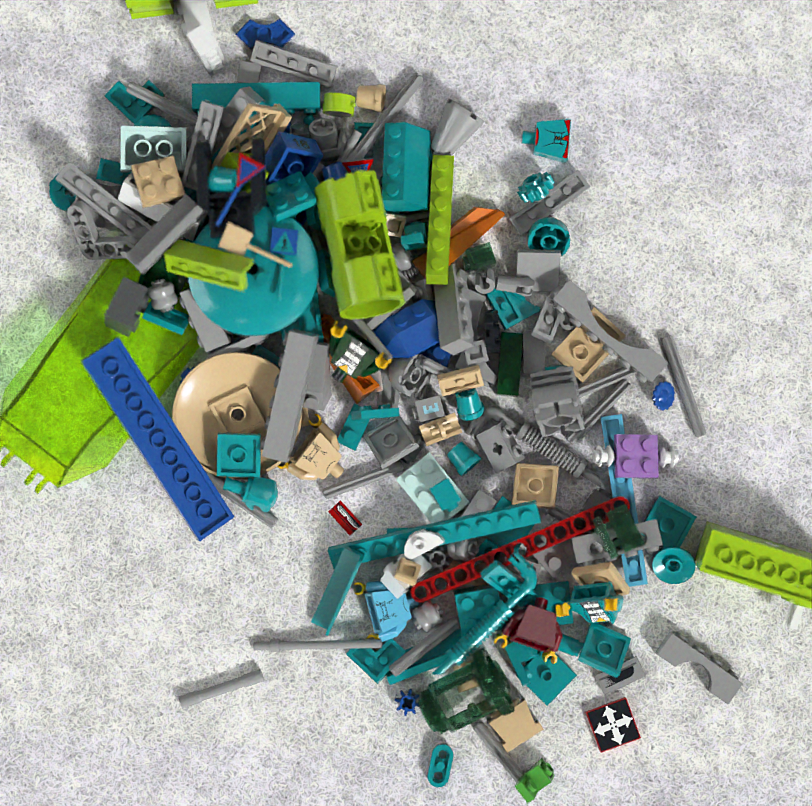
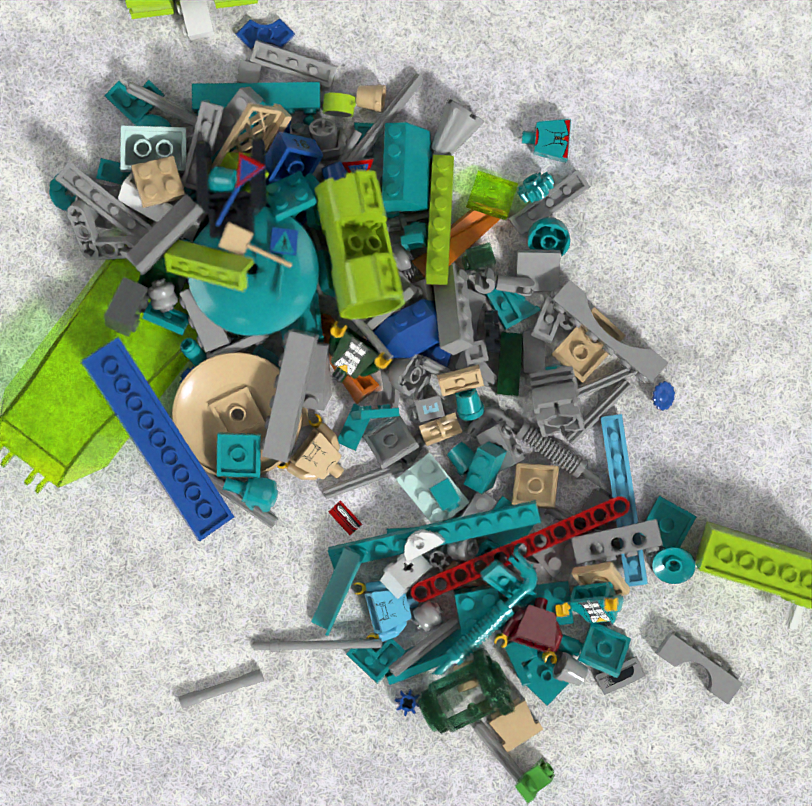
(193, 351): none -> teal piece
(207, 49): white brick -> none
(395, 224): tan tile -> none
(407, 571): tan tile -> none
(440, 765): teal plate -> none
(485, 467): none -> teal brick
(492, 195): none -> clear neon green tile
(569, 670): none -> light grey piece
(613, 724): black tile -> none
(624, 528): clear green plate -> none
(635, 456): medium lavender plate -> none
(683, 386): light grey axle -> none

